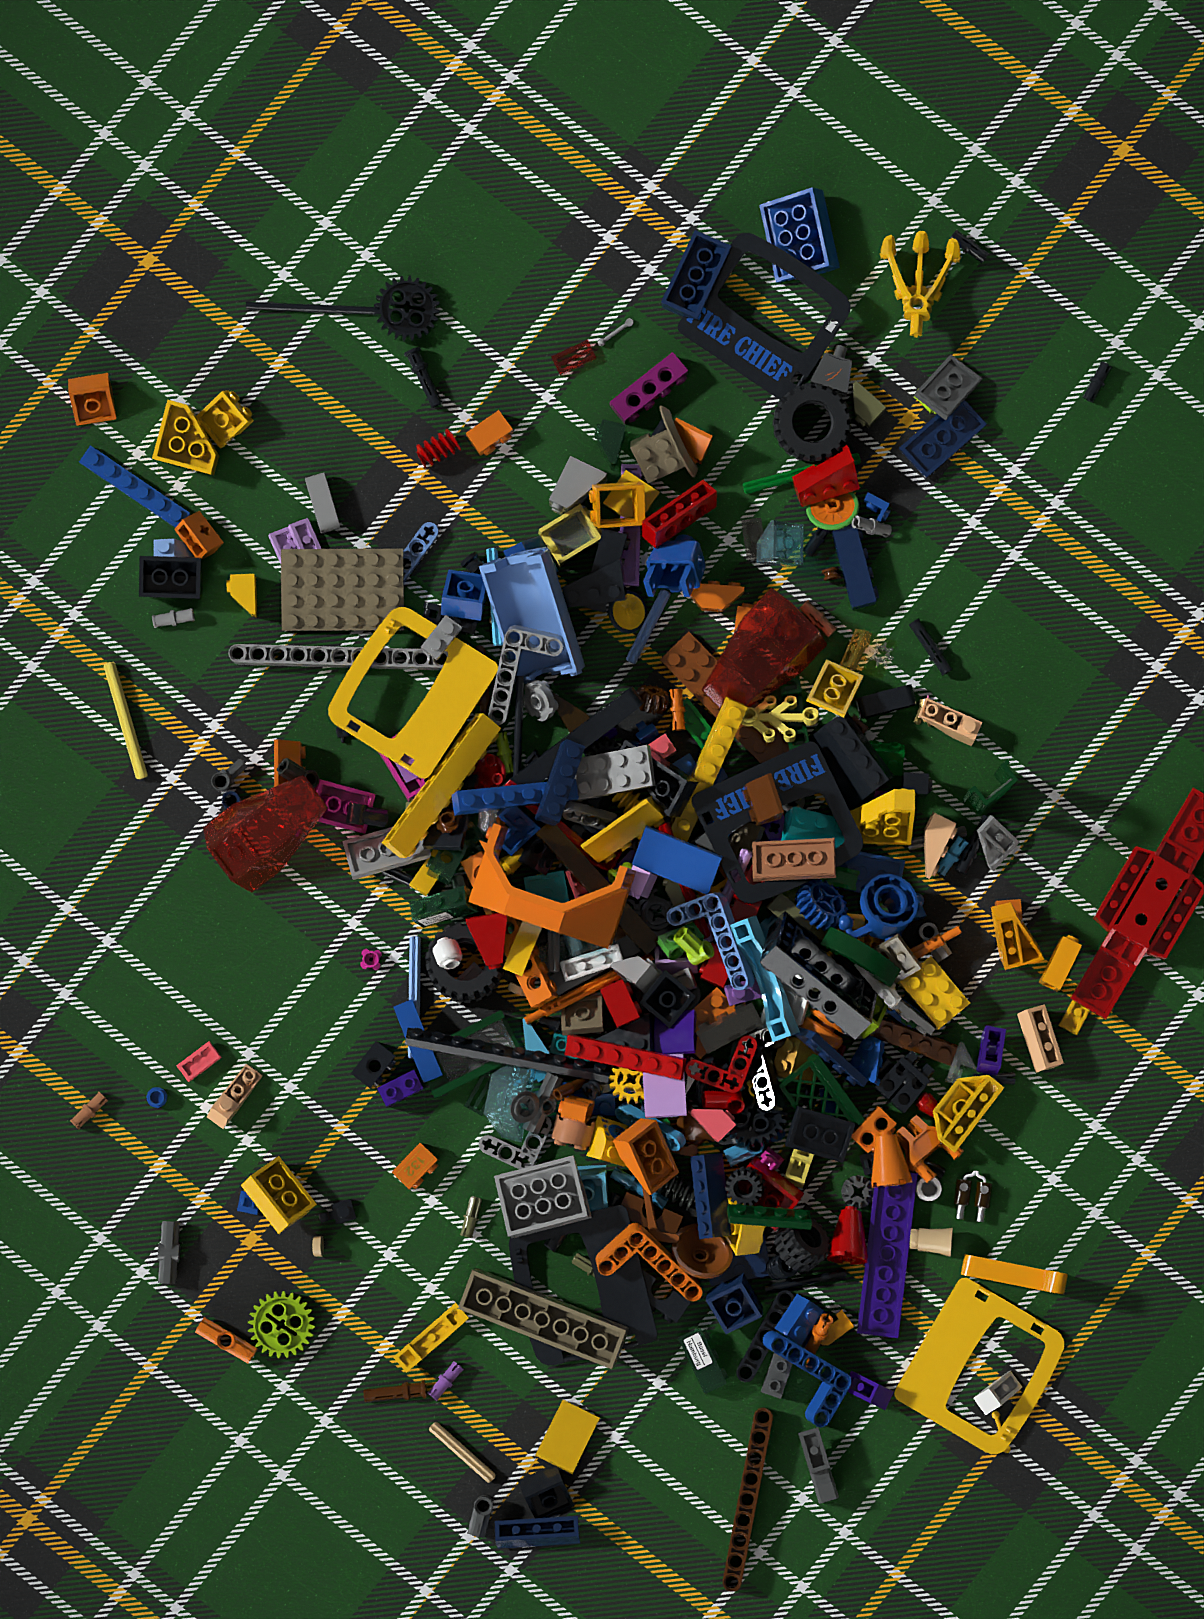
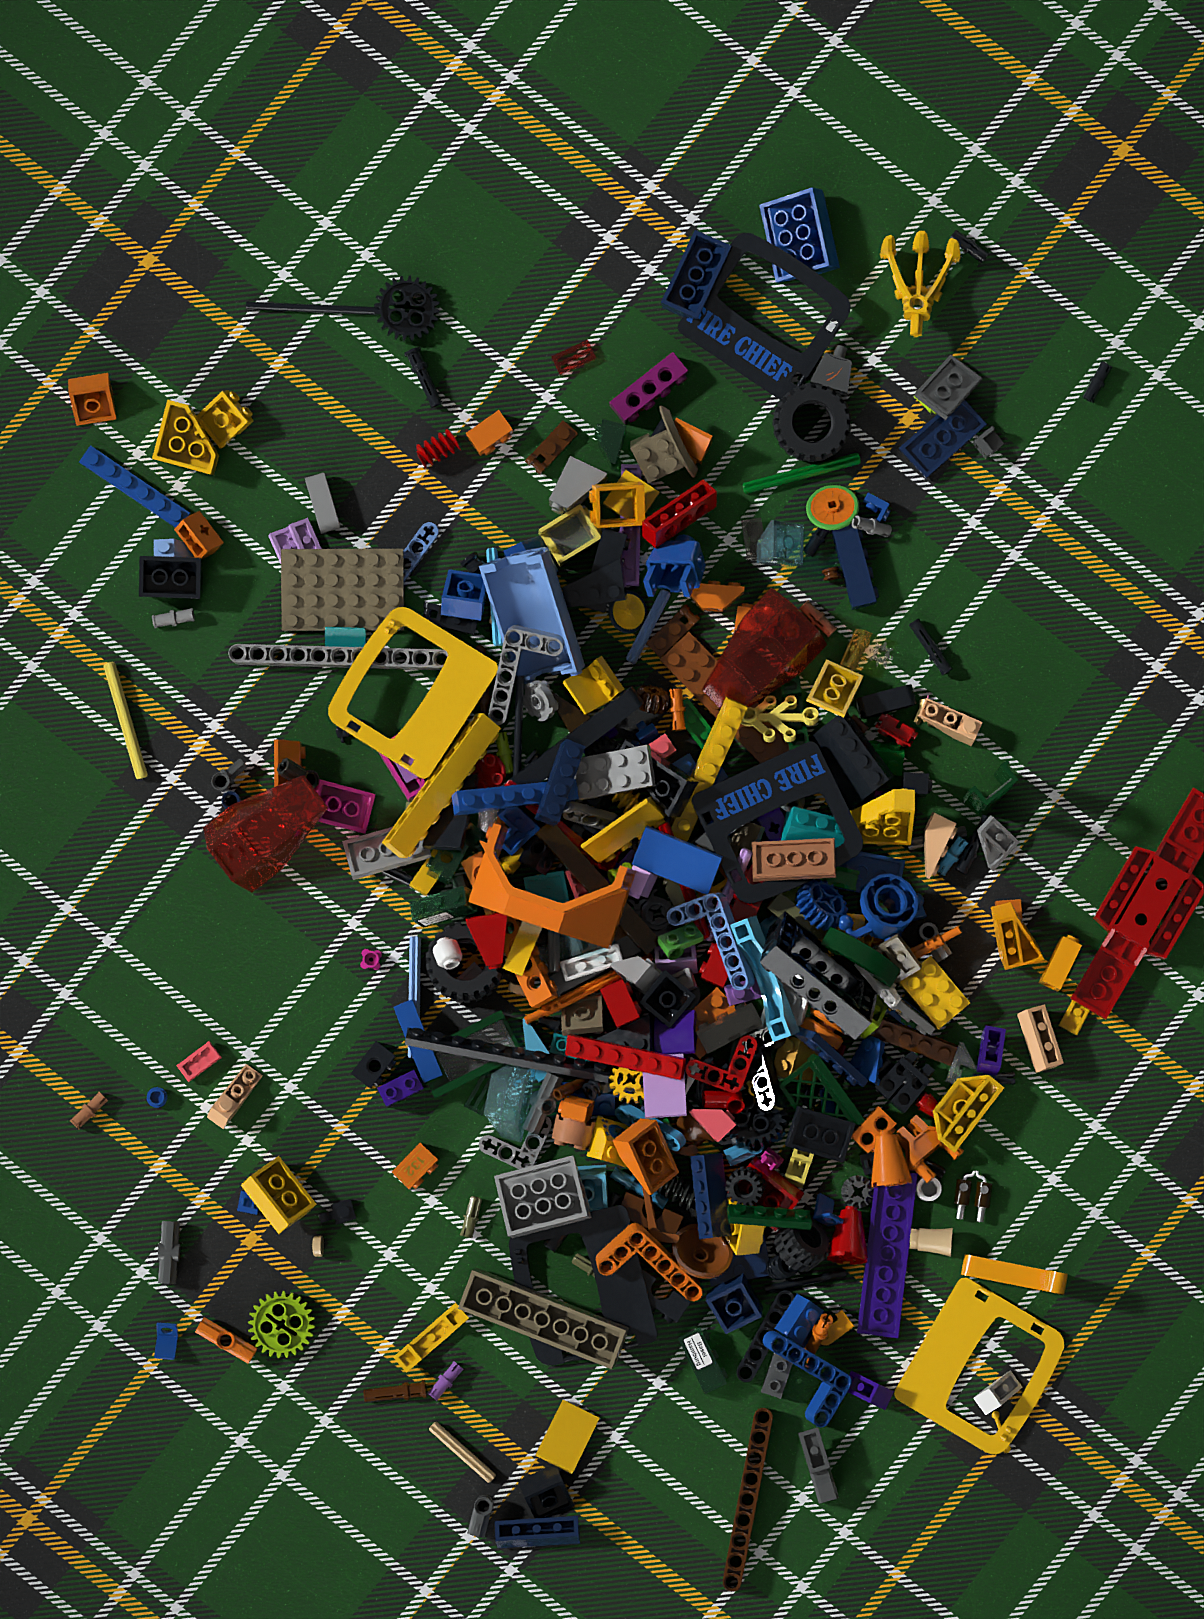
(166, 1341): none -> blue bracket
(243, 590): yellow slope -> none
(345, 637): none -> teal slope
(361, 815): black piece -> none
(441, 637): light grey plate -> none
(448, 822): reddish brown animal -> none
(532, 1103): dark grey gear -> none
(552, 447): none -> reddish brown plate
(594, 686): none -> yellow bracket
(628, 323): light grey hinge -> none
(672, 631): none -> reddish brown plate
(696, 950): lime piece -> none
(763, 800): reddish brown slope -> none
(824, 1210): none -> blue bracket
(827, 480): red wedge -> none
(865, 406): olive slope -> none
(902, 735): none -> red hinge
(988, 443): none -> dark grey panel

